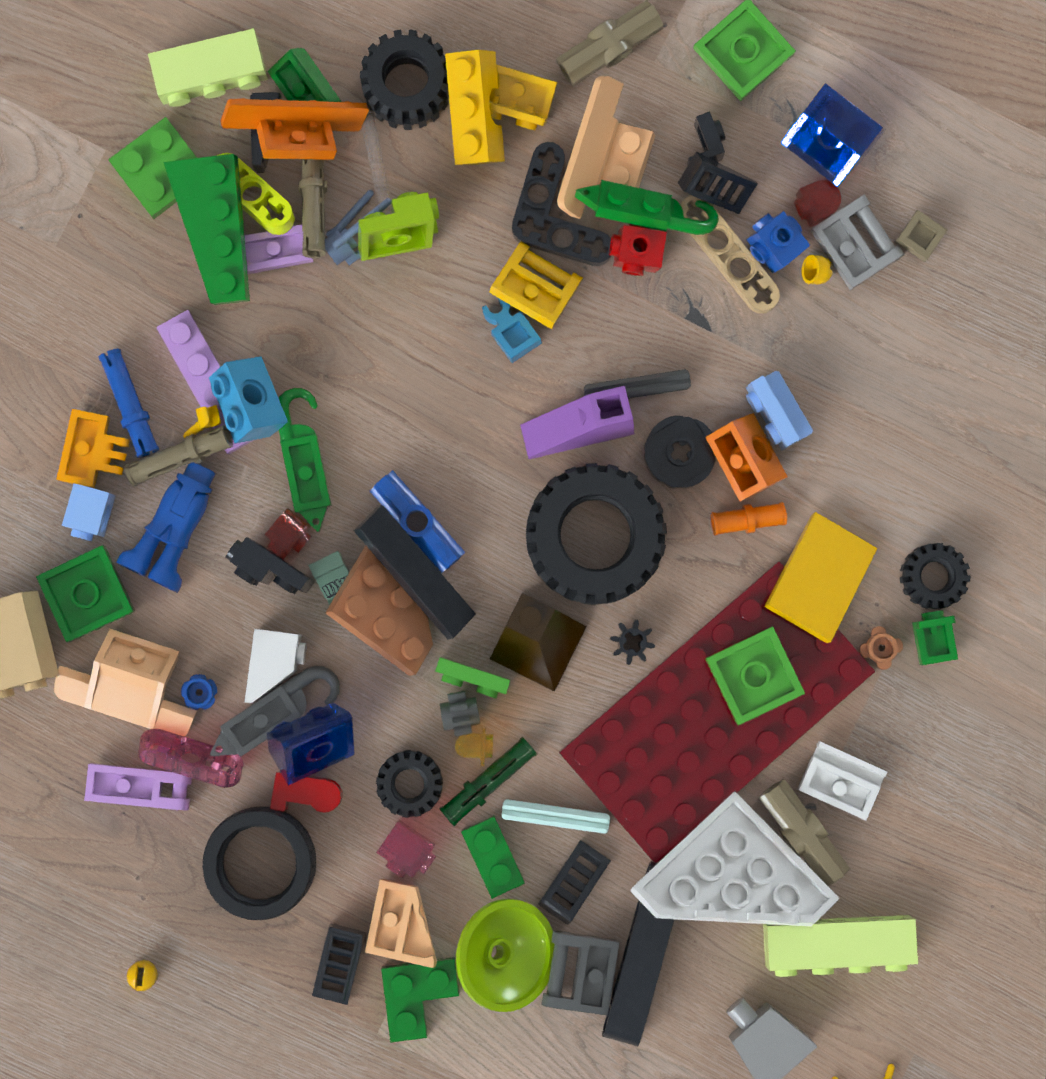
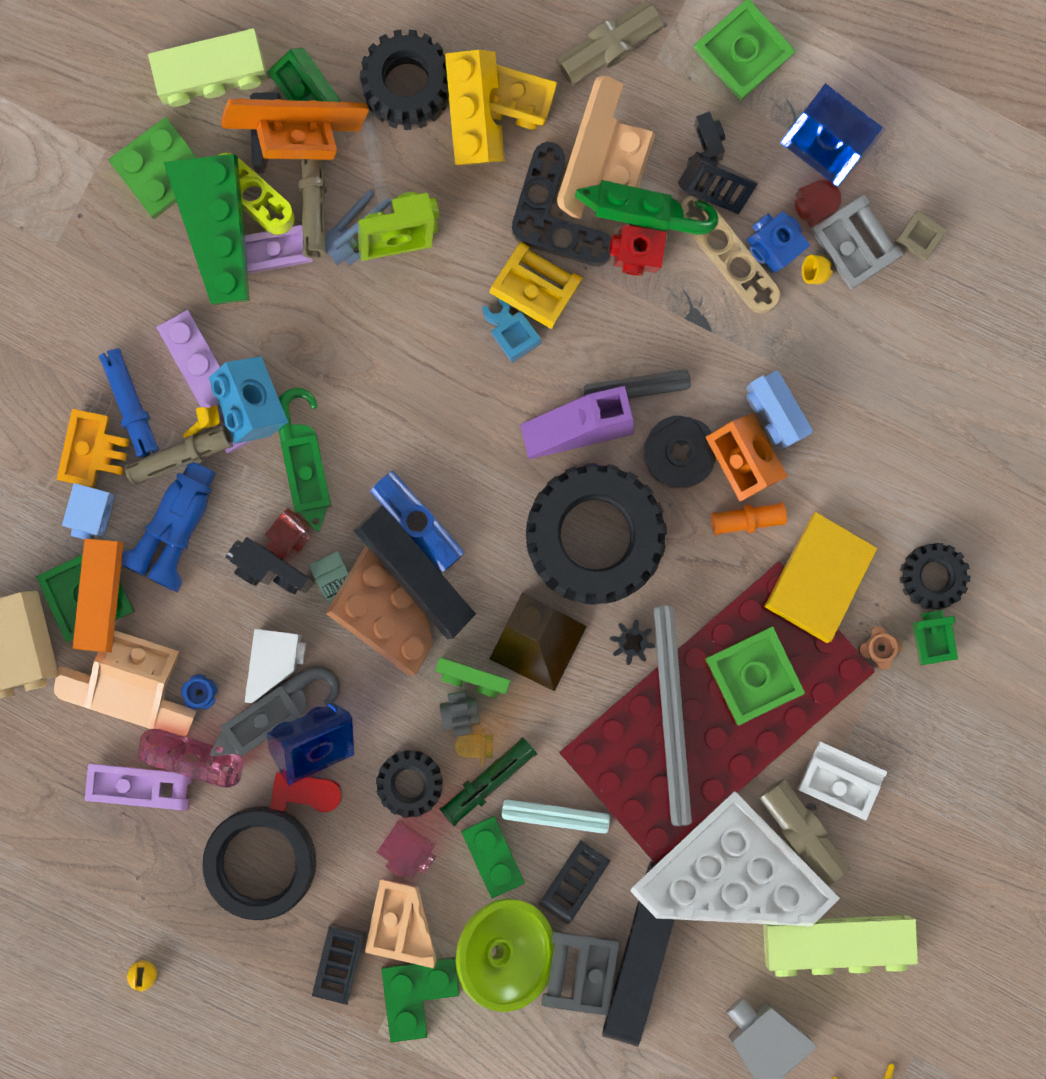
(98, 595): none -> orange tile
(672, 715): none -> light grey axle

